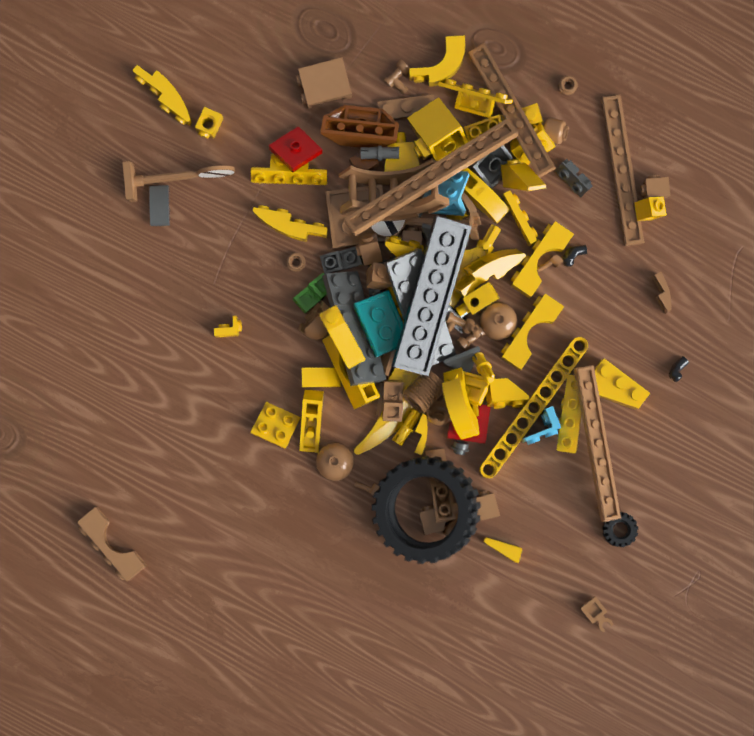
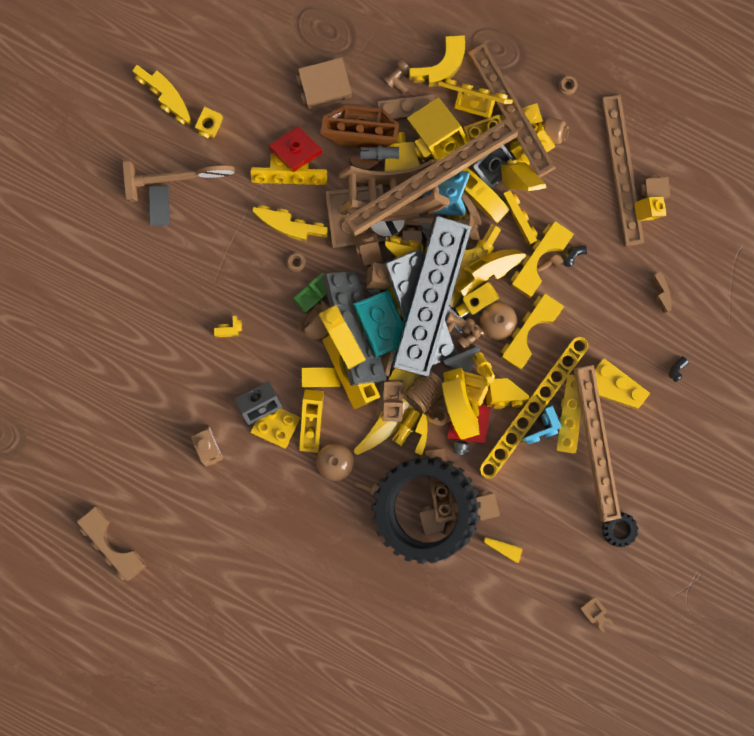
(206, 446): none -> medium nougat torso
(258, 403): none -> dark grey brick
(341, 260): dark grey slope -> none
(567, 172): dark grey hinge -> none

